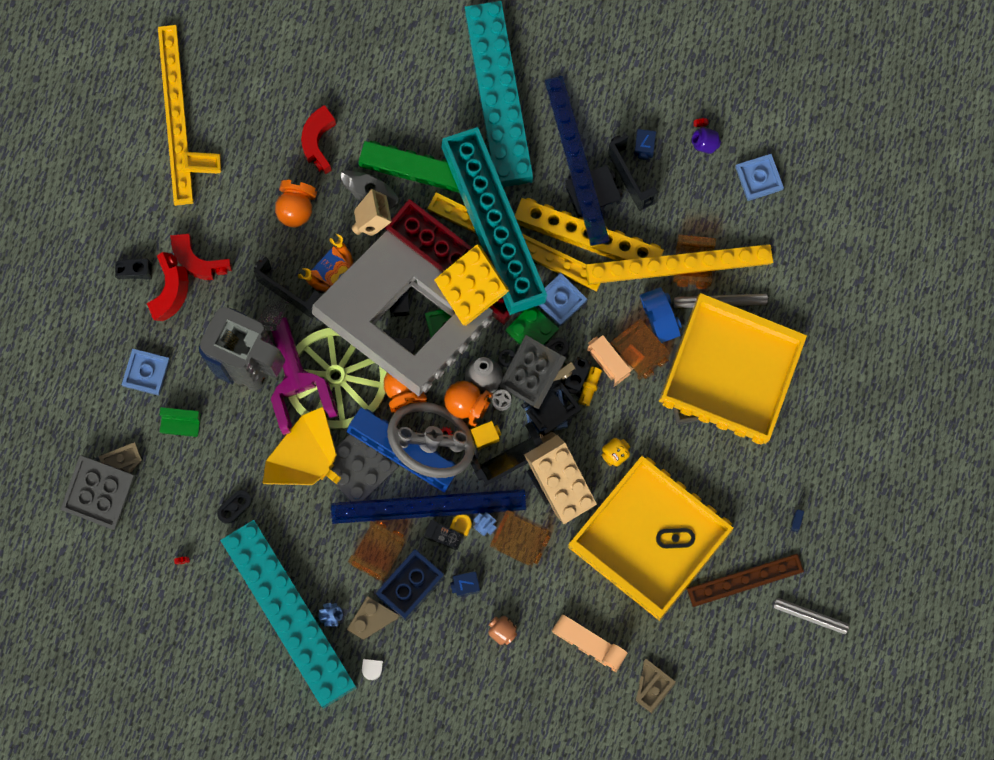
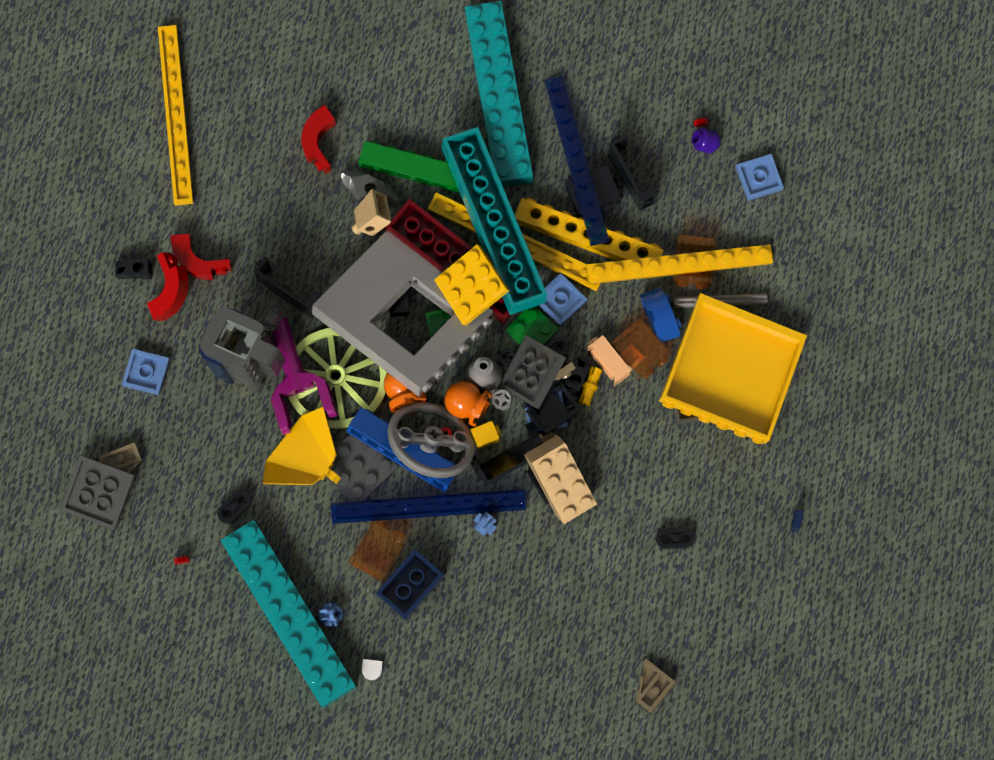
(179, 422): green panel -> none
(201, 162): yellow tile -> none
(294, 205): orange tile -> none
(330, 267): torso -> none
(371, 618): dark tan wing -> none
(443, 535): black leg -> none
(461, 524): yellow tile -> none
(465, 584): dark blue brick -> none
(502, 630): nougat head -> none
(520, 539): clear orange panel -> none
(589, 643): light nougat beam -> none
(615, 452): yellow head -> none
(623, 534): yellow panel -> none
(644, 144): dark blue brick -> none
(745, 580): reddish brown tile -> none
(811, 616): light grey axle -> none

